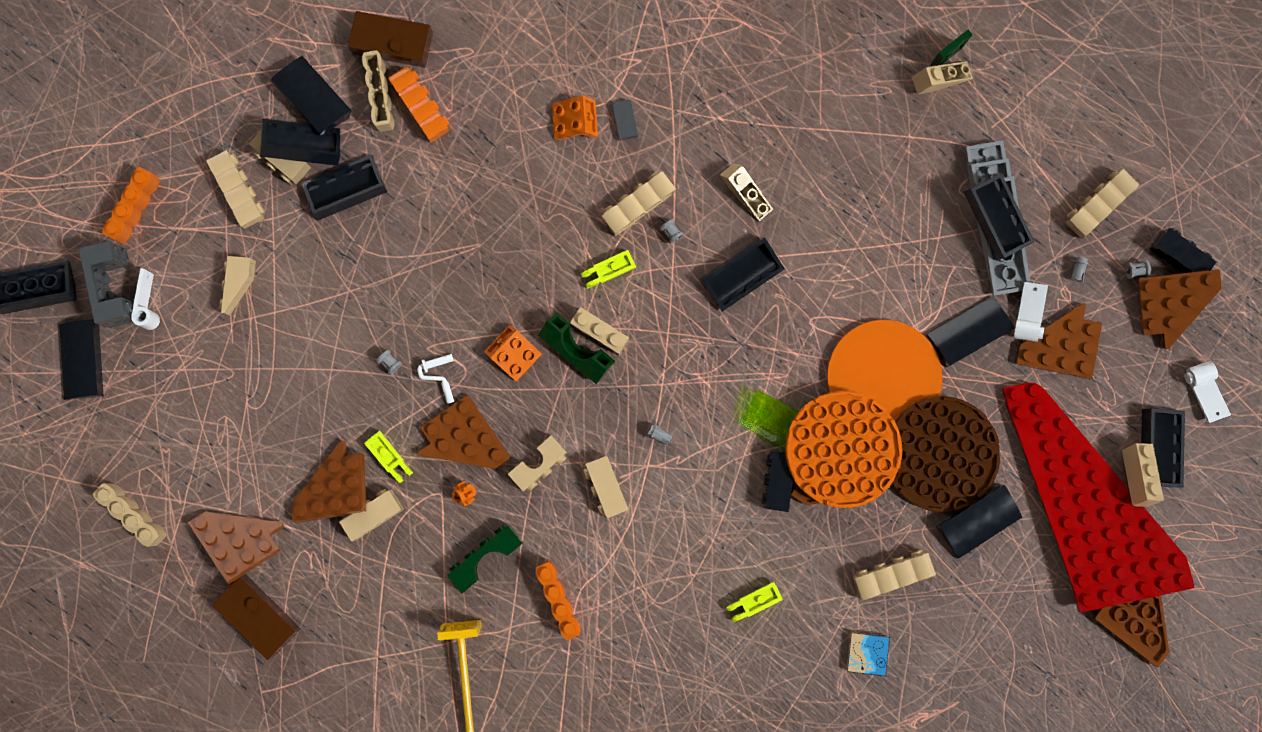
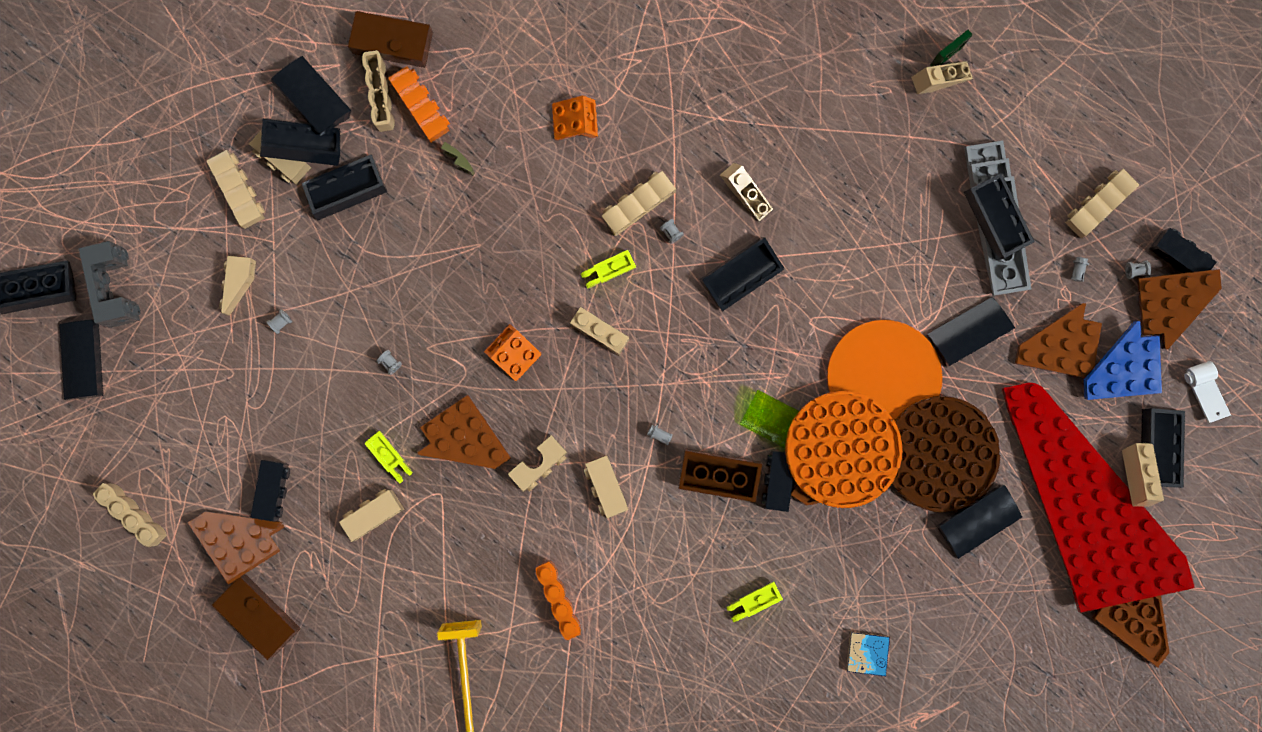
(129, 209): orange brick -> none
(141, 315): white door -> none
(270, 490): none -> black brick
(279, 321): none -> light grey bush
(334, 488): dark orange wing -> none
(433, 363): white piece -> none
(461, 162): none -> olive slope
(463, 494): orange gear -> none
(466, 574): dark green arch -> none
(591, 363): dark green arch -> none
(625, 120): dark grey tile -> none
(720, 475): none -> reddish brown brick
(893, 576): tan brick -> none
(1031, 312): white door -> none
(1127, 368): none -> blue wing

